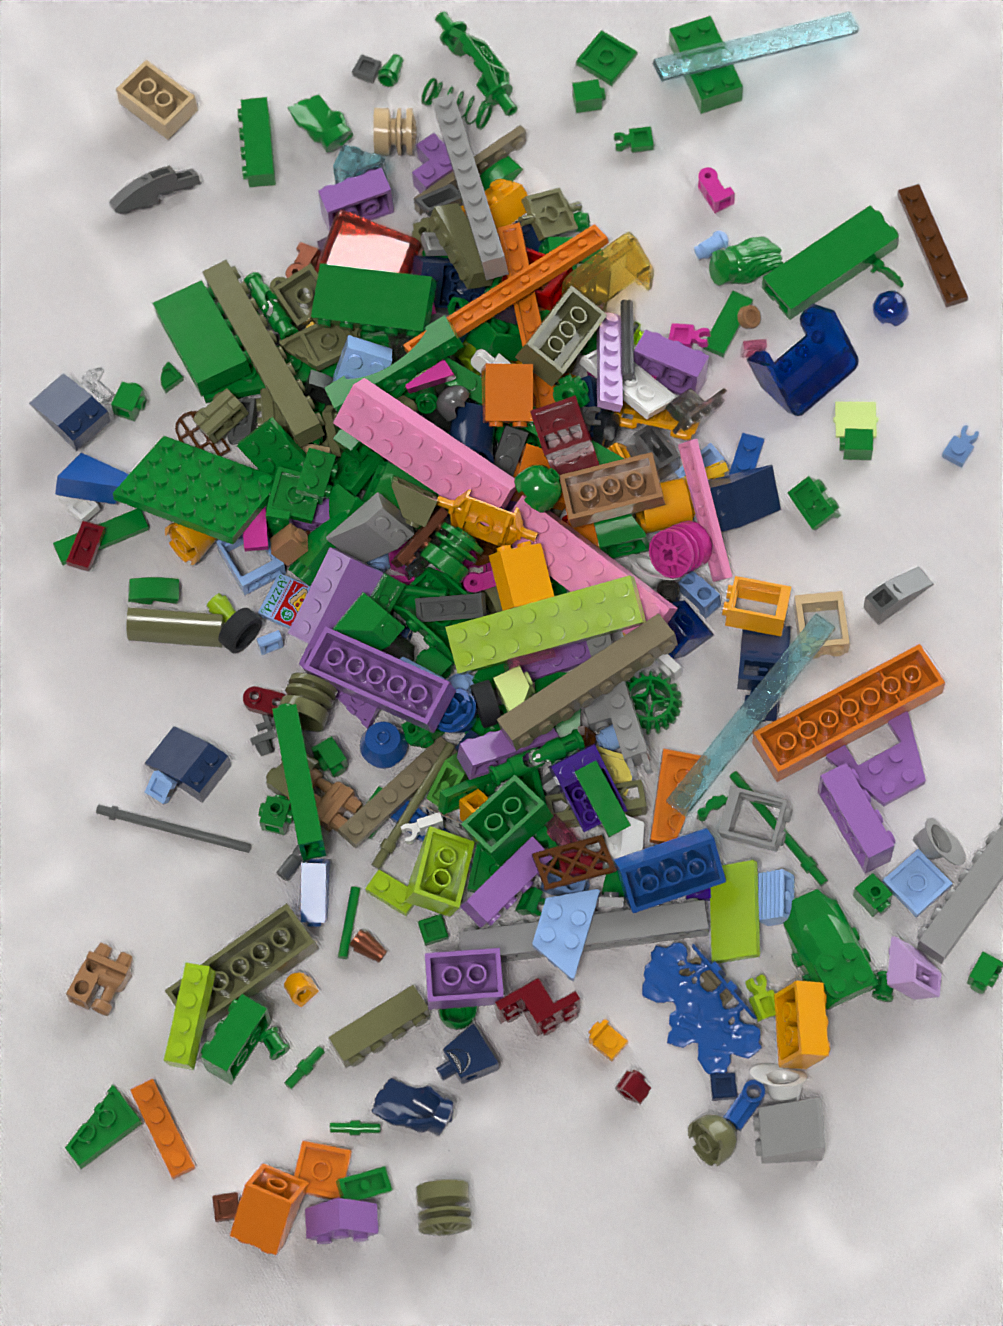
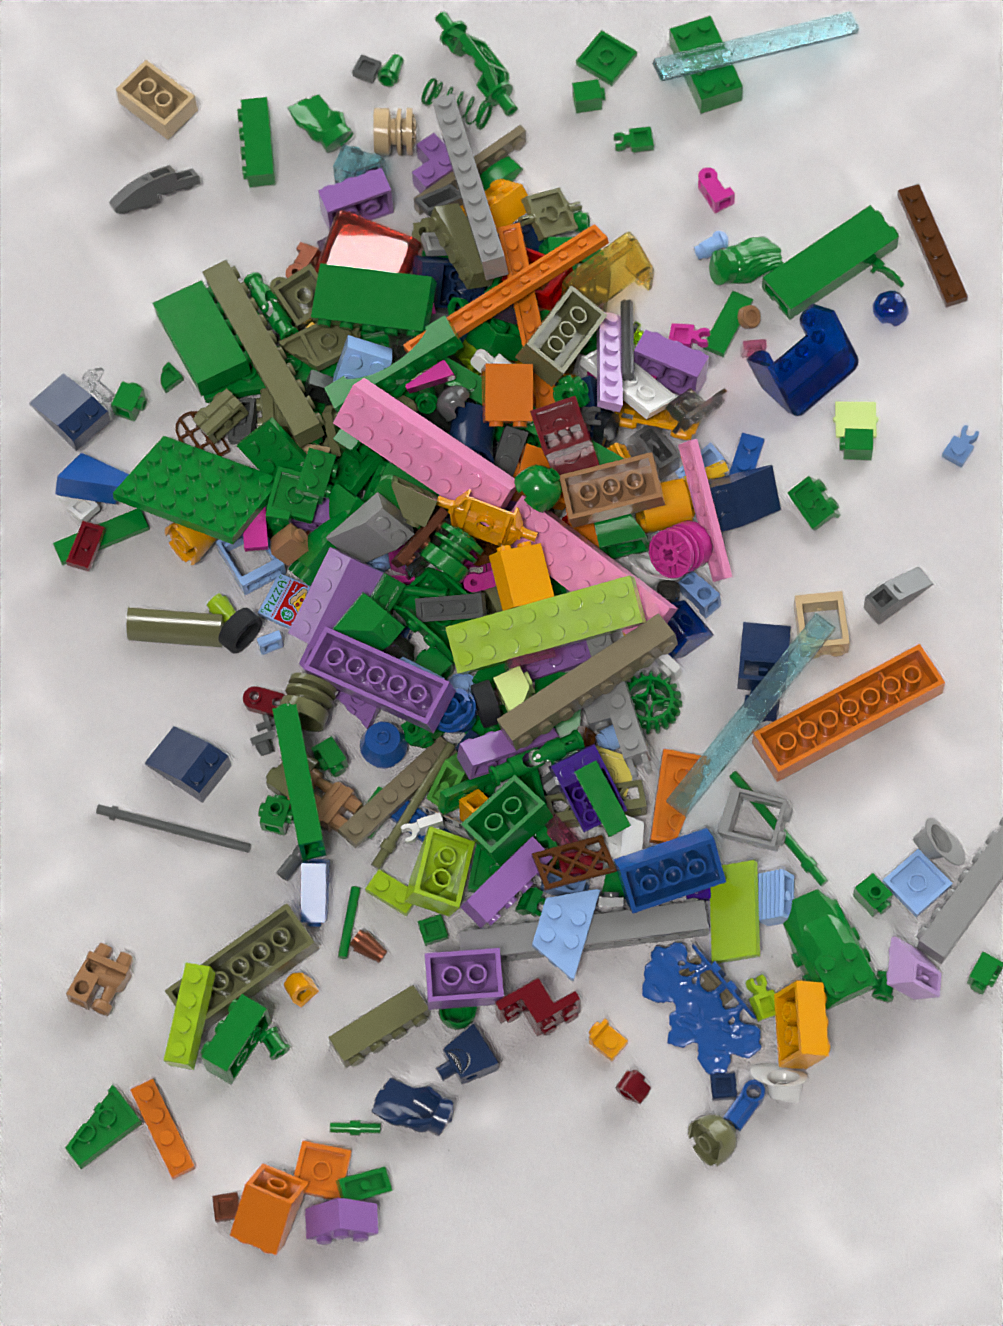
(151, 589): green slope -> none
(160, 787): light blue plate -> none
(304, 1067): green bar -> none
(443, 1207): olive wheel -> none
(712, 804): green piece -> none
(761, 592): light orange window -> none
(790, 1132): light grey slope -> none
(856, 817): medium lavender brick -> none
(892, 771): medium lavender wing -> none

